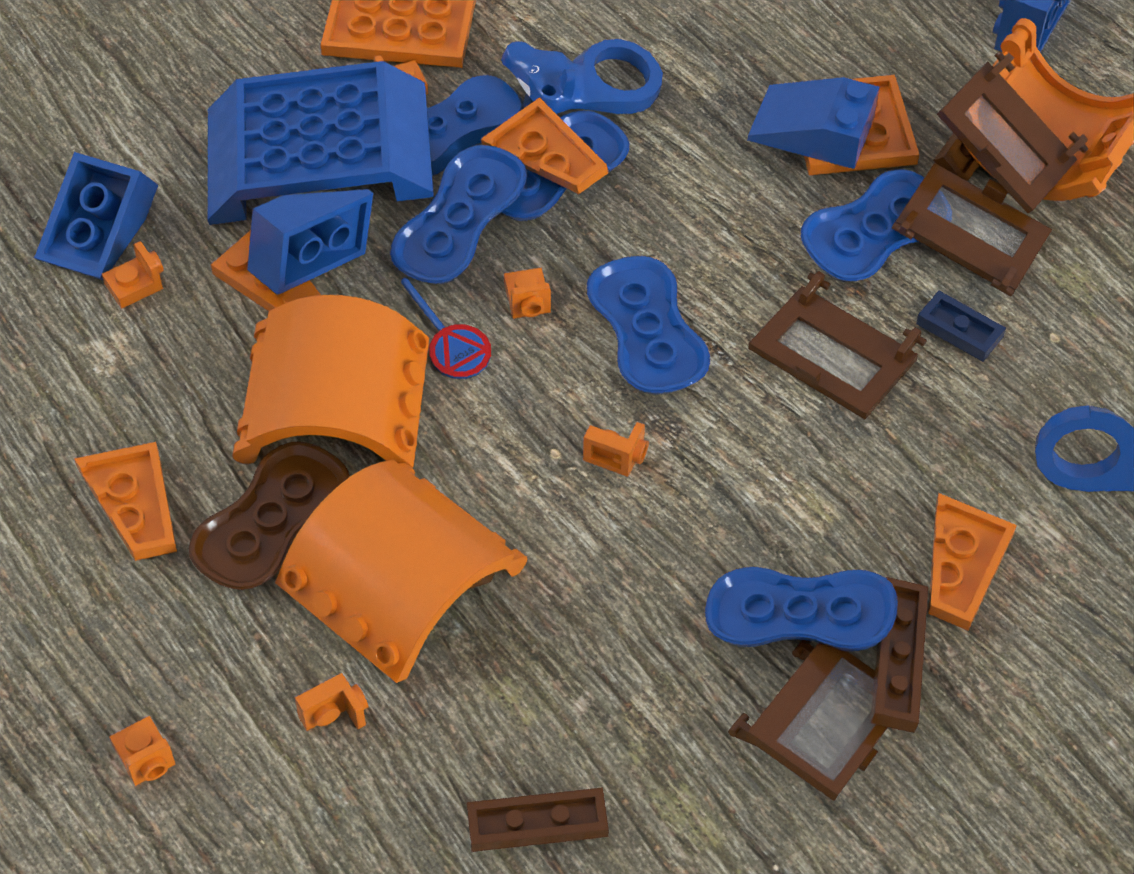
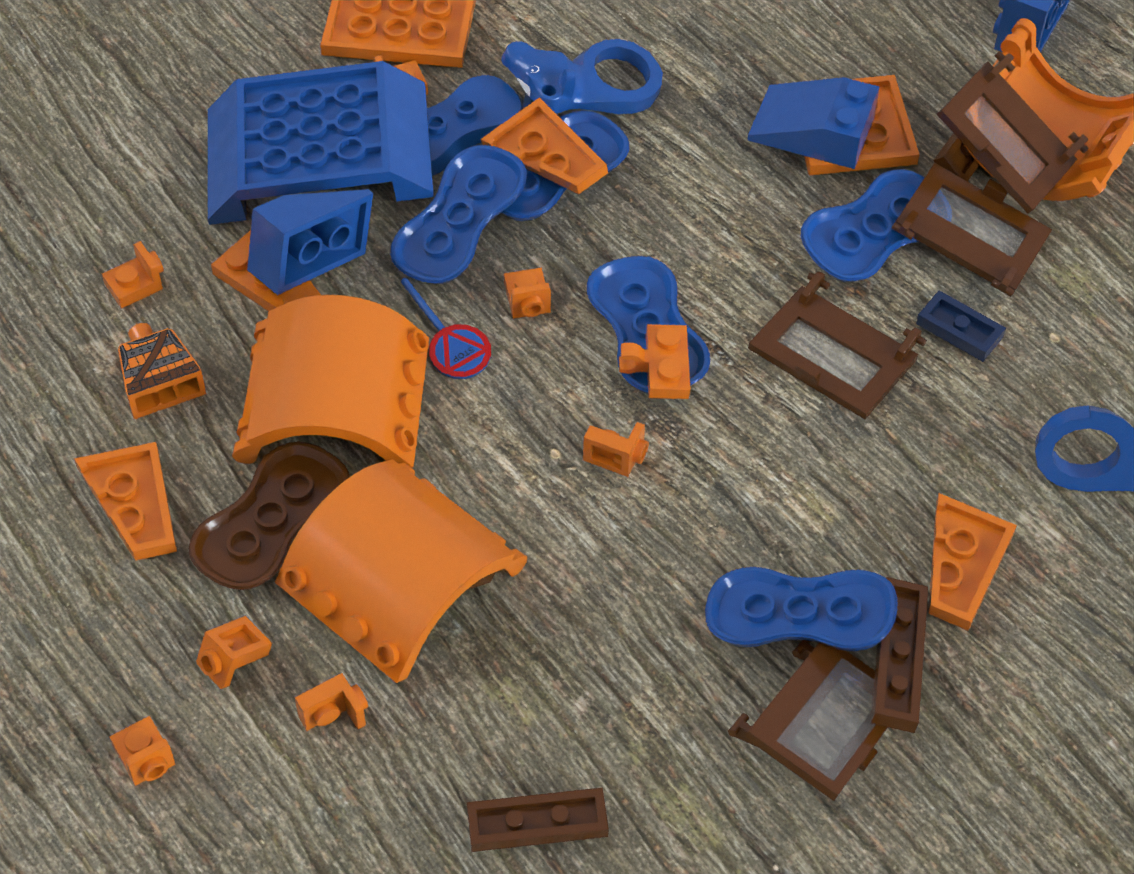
(95, 215): blue slope -> none
(158, 370): none -> torso
(231, 648): none -> orange bracket
(663, 360): none -> orange plate

